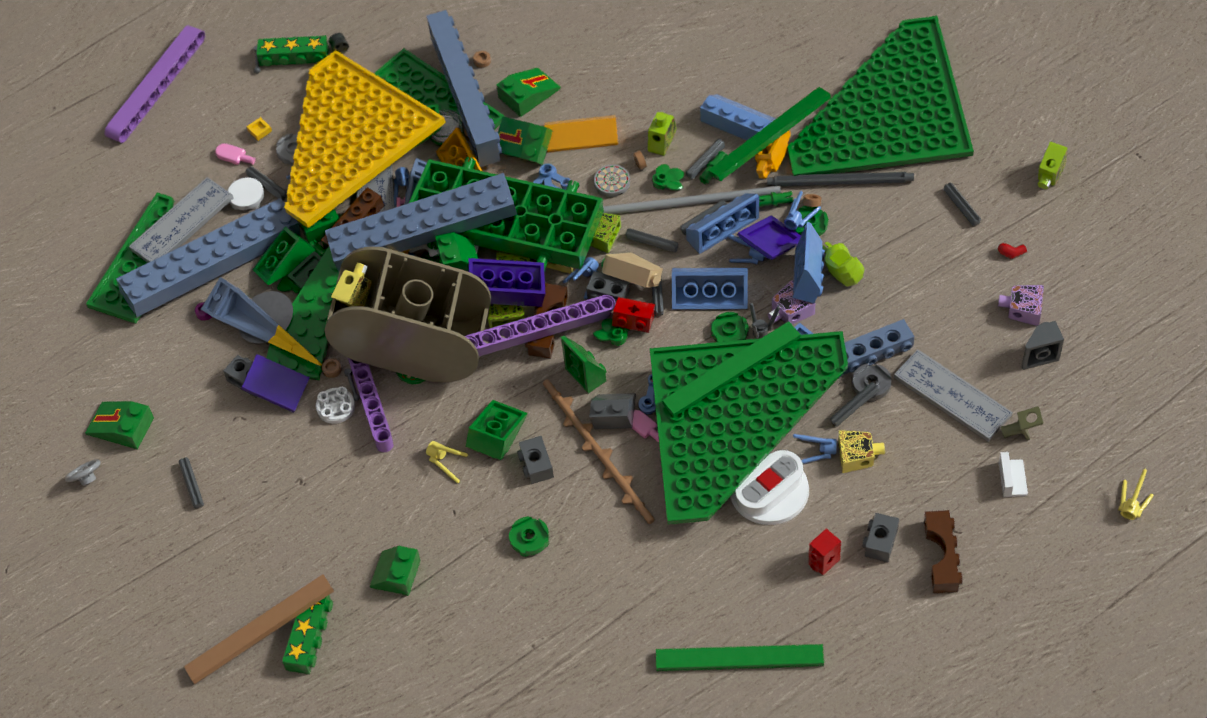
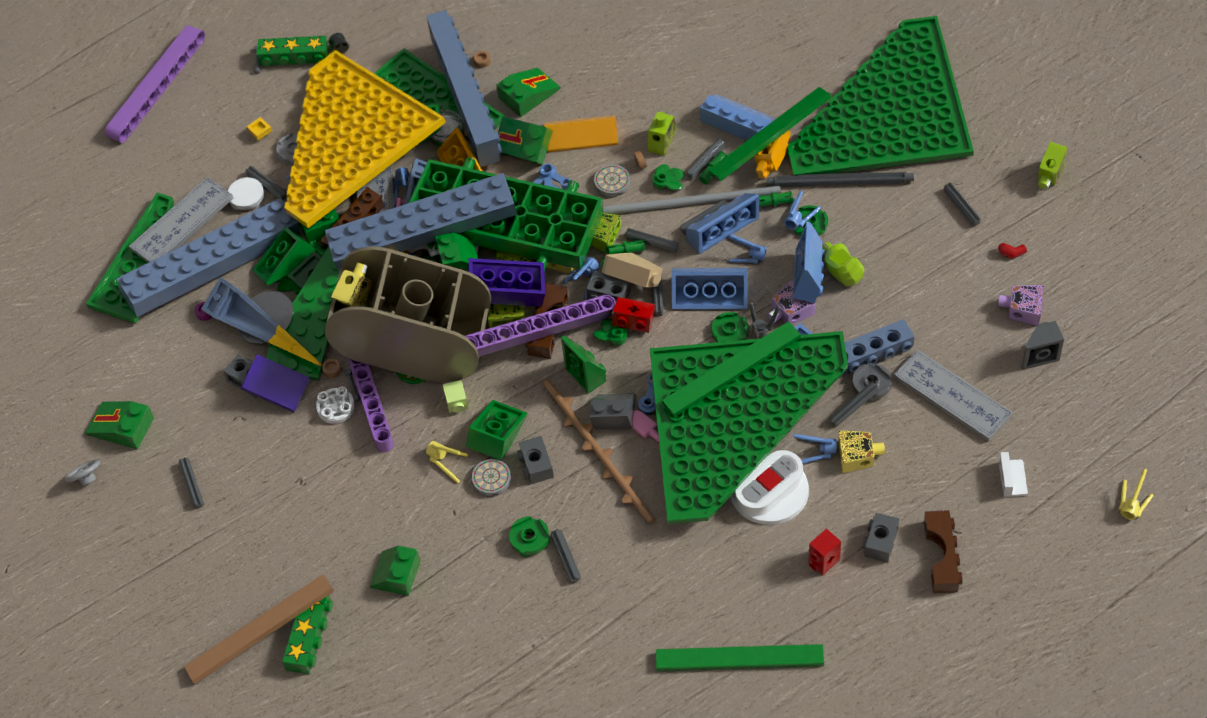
(233, 154): bright pink piece -> none
(455, 396): none -> yellowish green brick
(491, 477): none -> light grey tile
(565, 556): none -> dark grey axle
(626, 247): none -> green pin
(770, 237): dark purple piece -> none
(811, 200): medium nougat tile -> none
(1023, 425): olive bracket -> none

